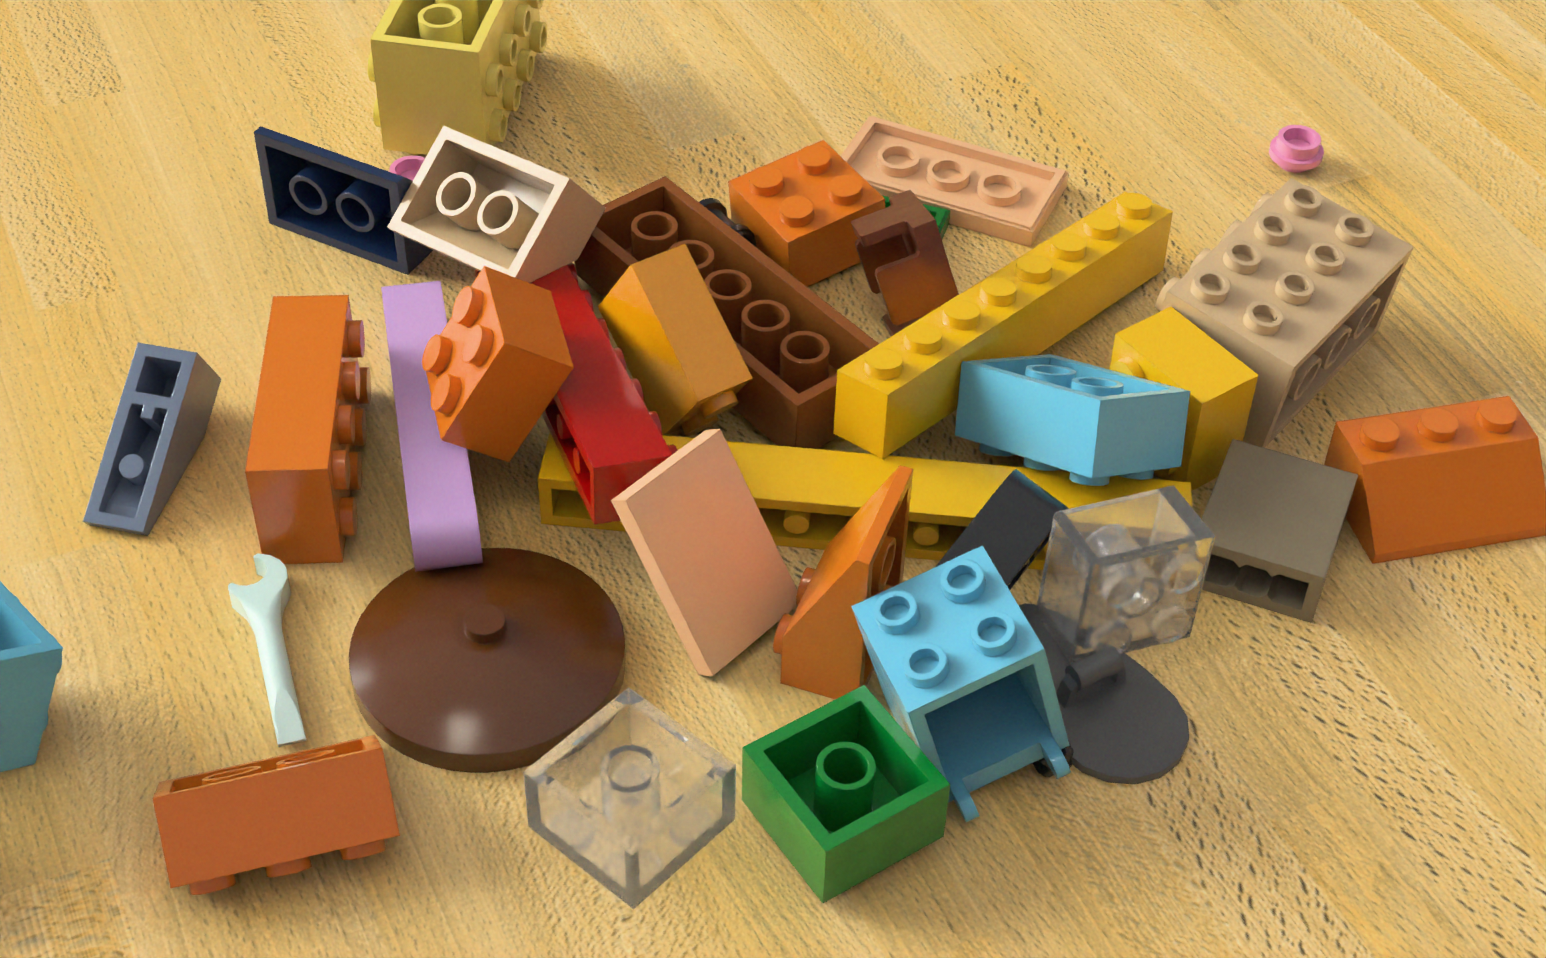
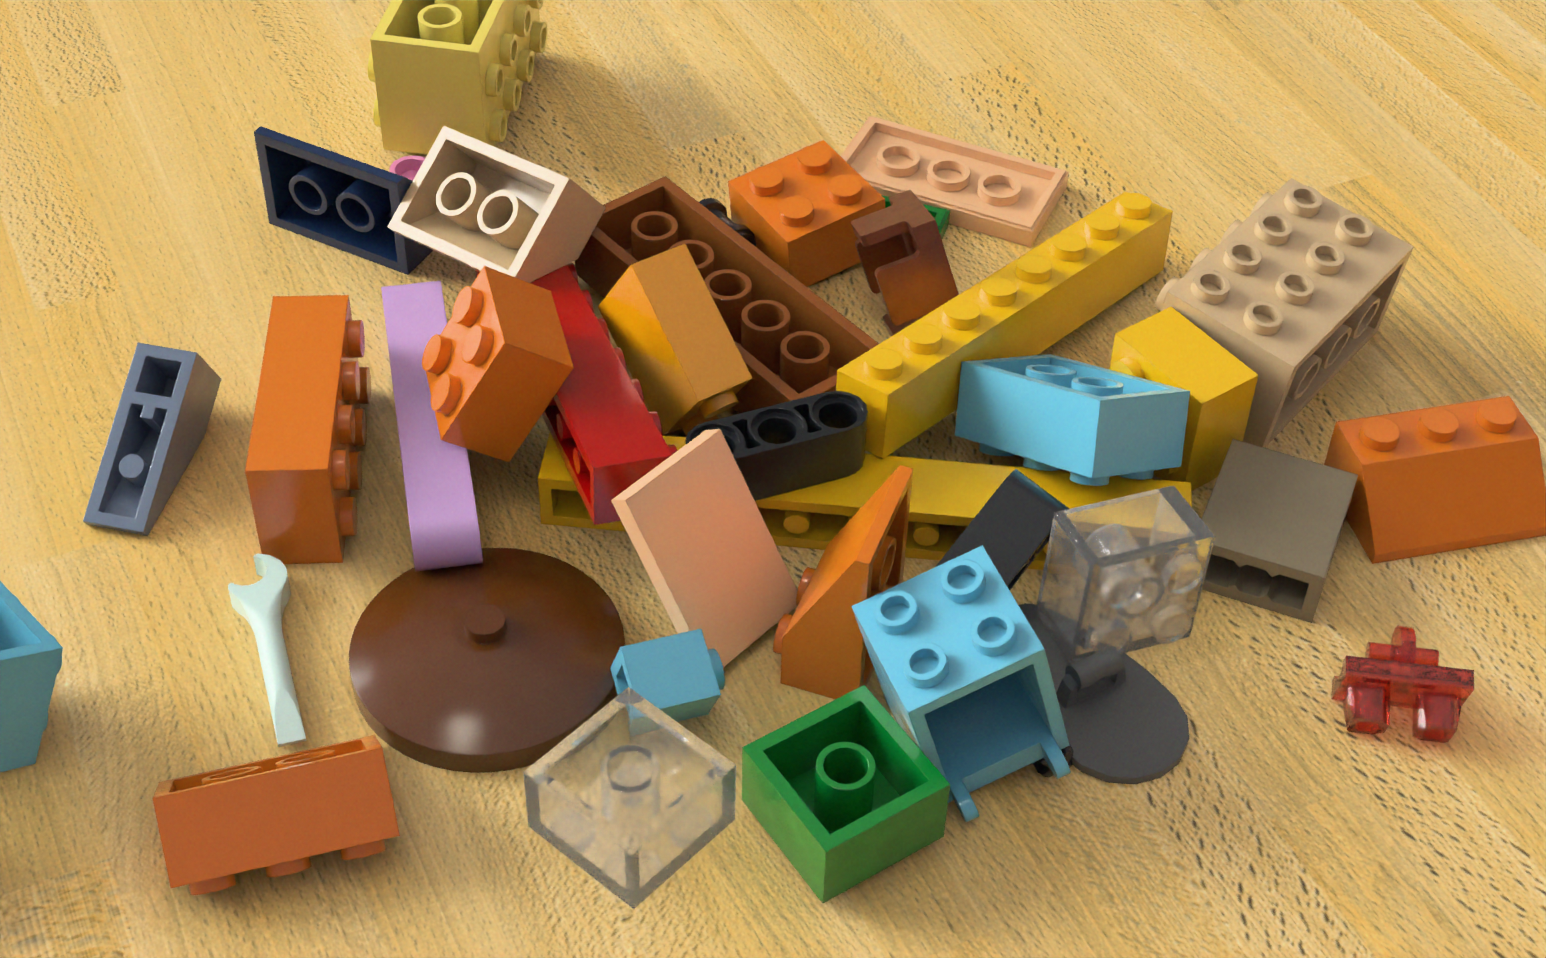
(672, 673): none -> medium azure brick
(795, 442): none -> black beam
(1296, 148): bright pink plate -> none
(1405, 678): none -> clear red hips

